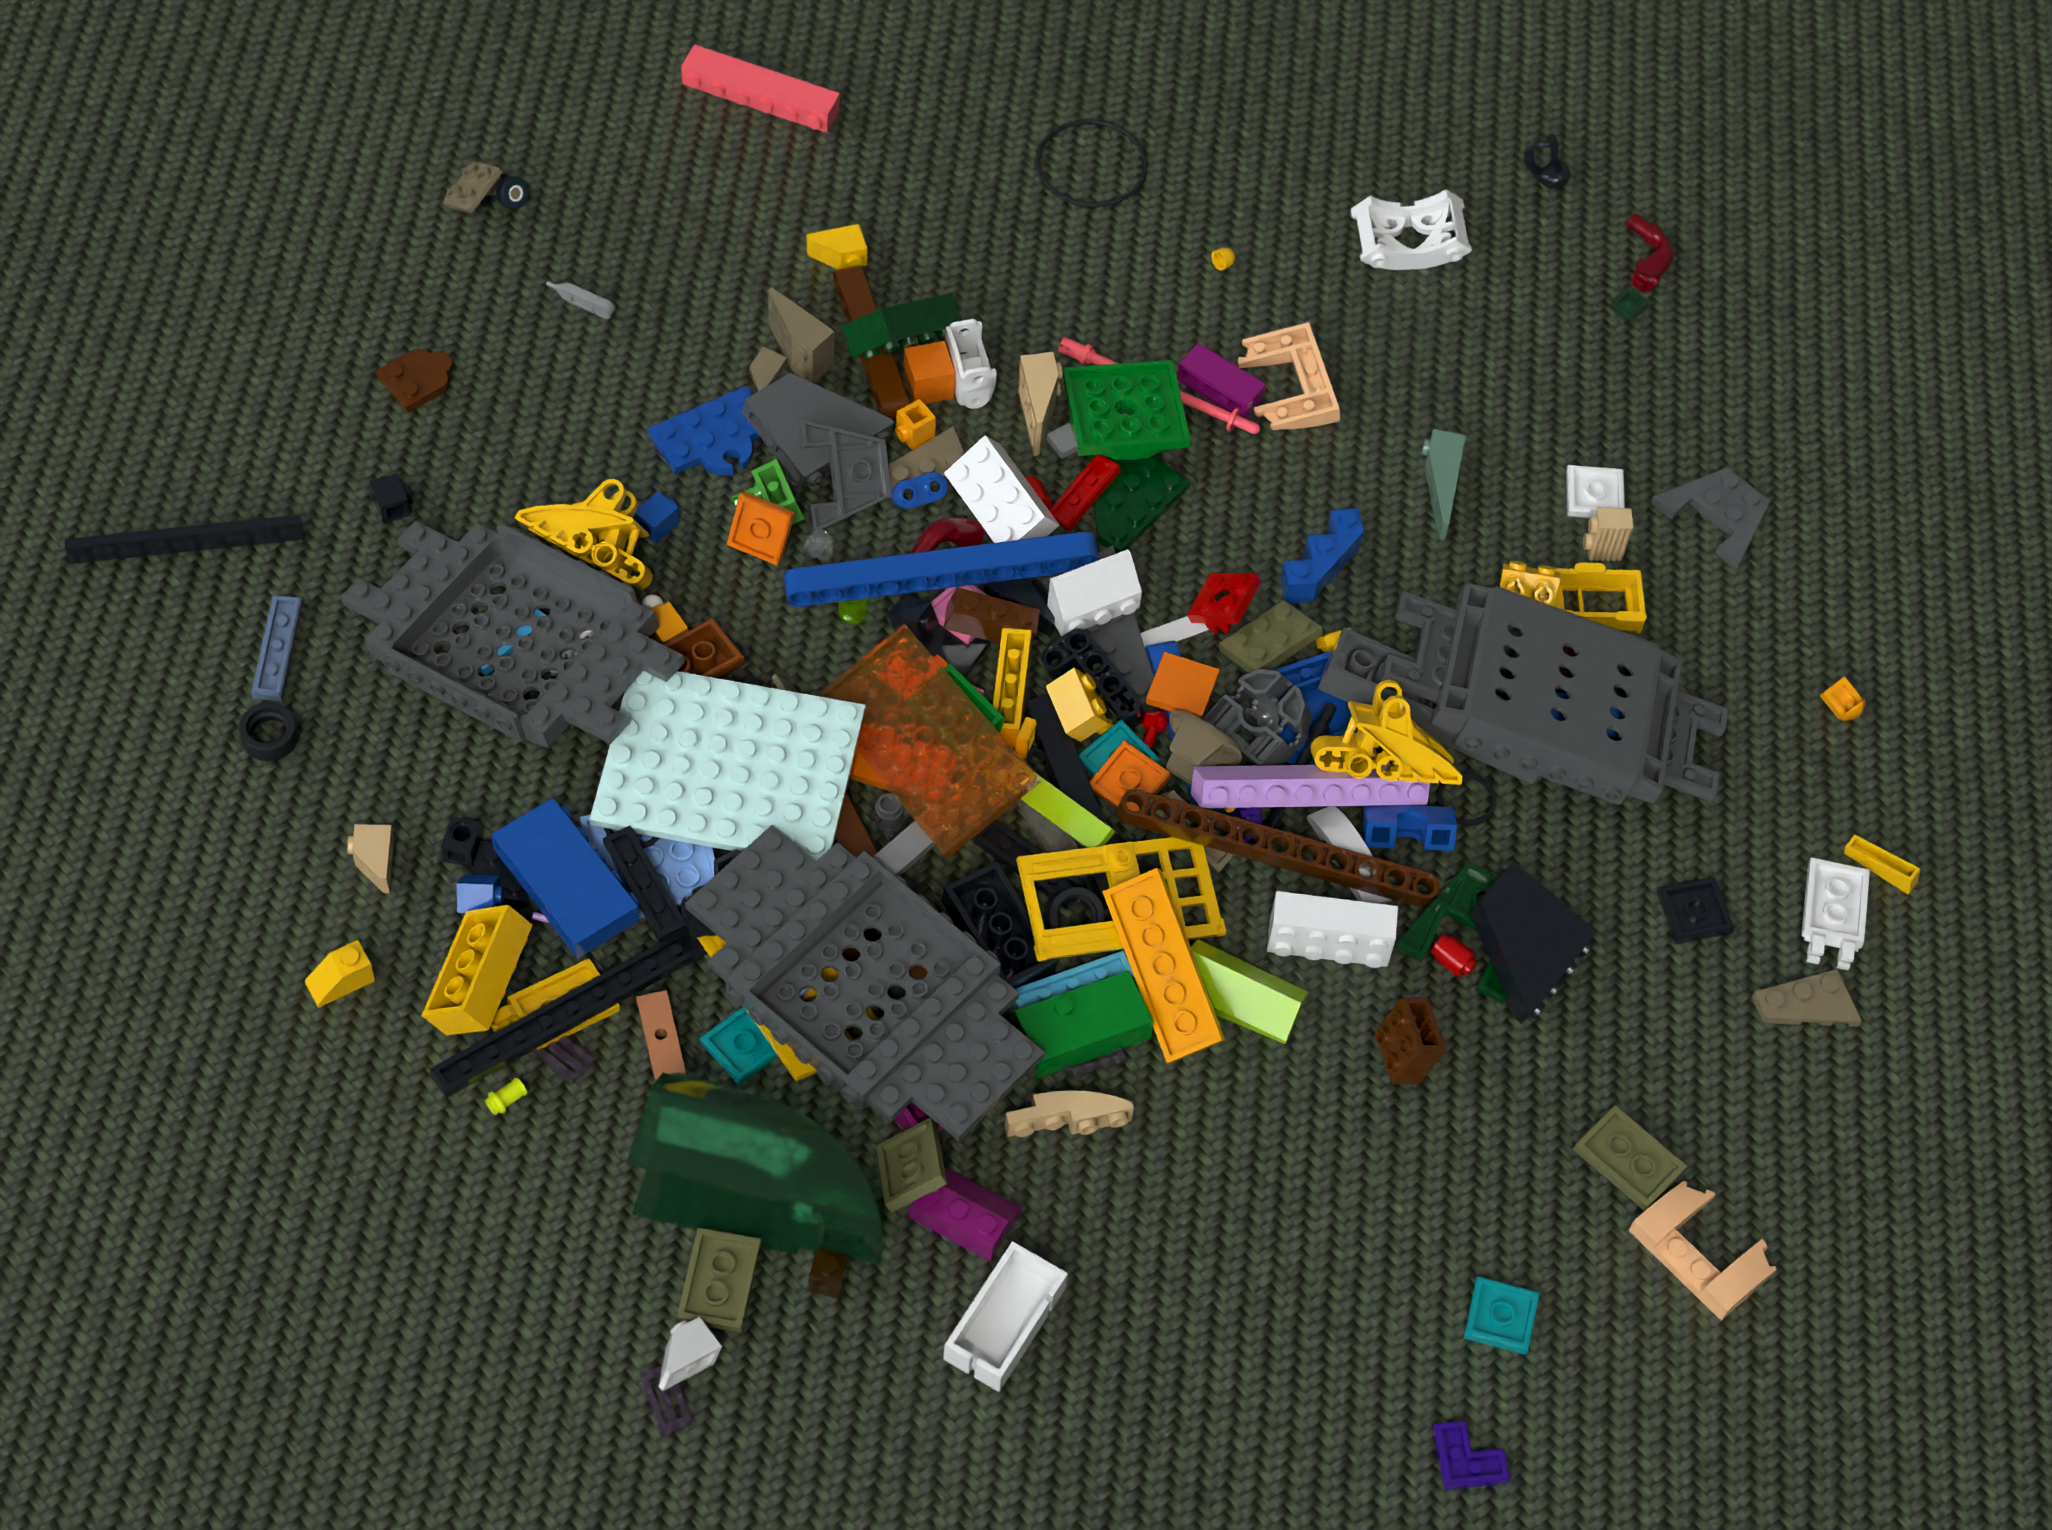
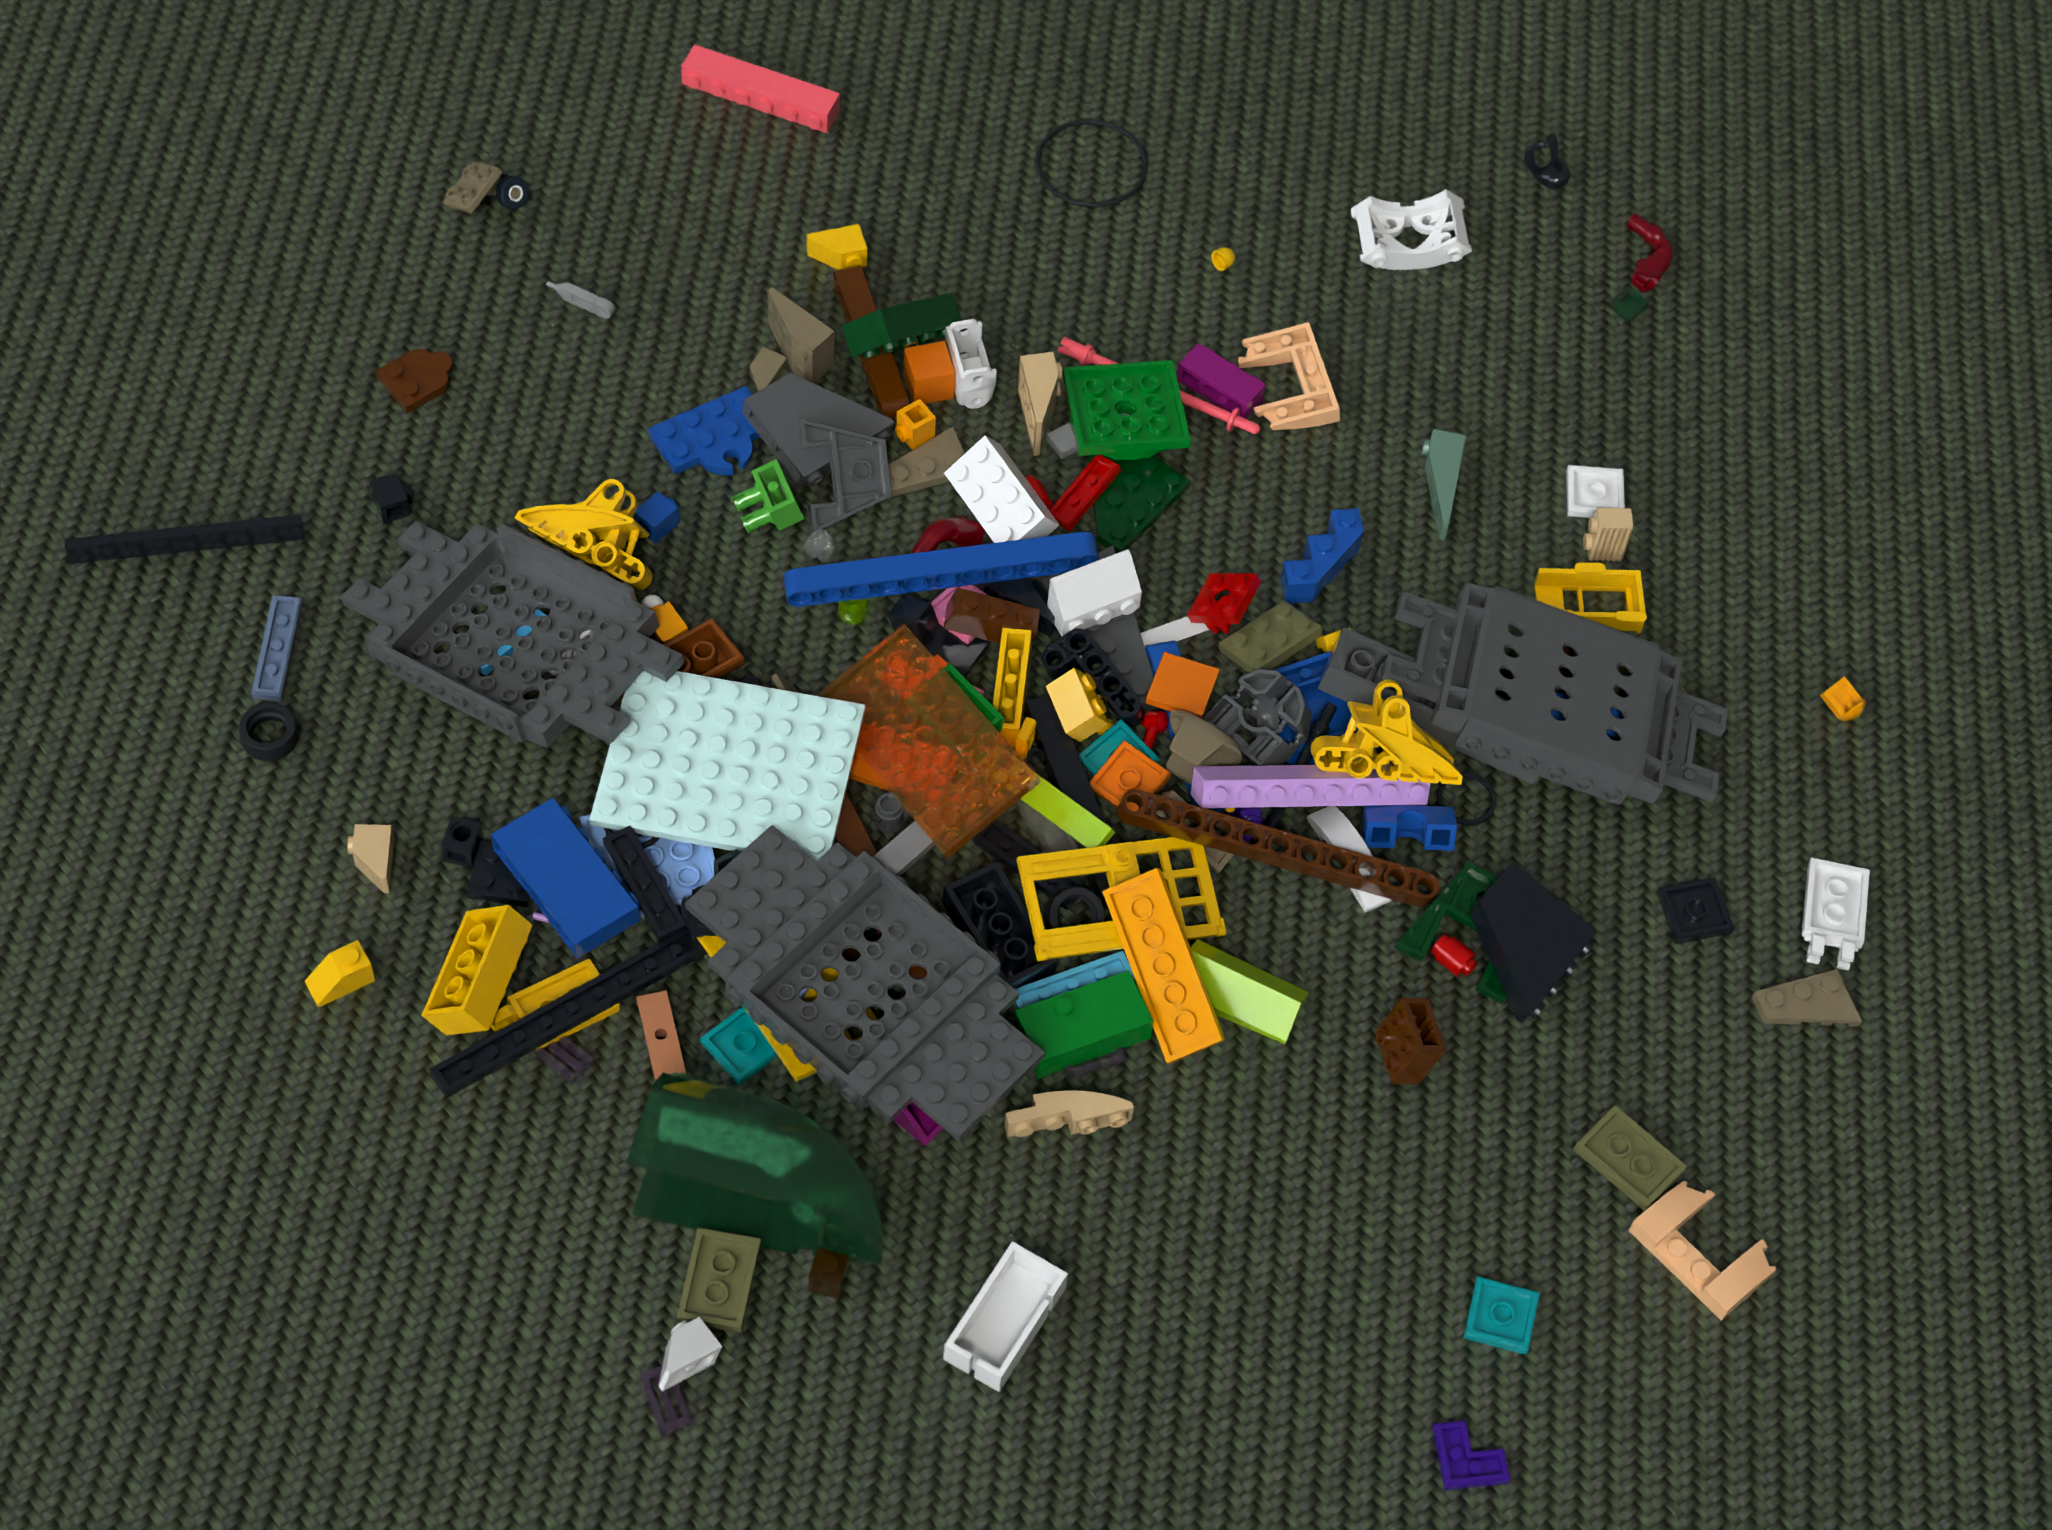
(479, 892): brick -> none
(500, 1100): neon yellow pin -> none
(760, 528): orange tile -> none
(911, 1165): olive plate -> none
(920, 490): blue plate -> none
(967, 1215): magenta slope -> none
(1332, 929): white brick -> none
(1537, 584): yellow brick -> none
(1726, 503): dark grey wing -> none
(1883, 863): yellow piece -> none

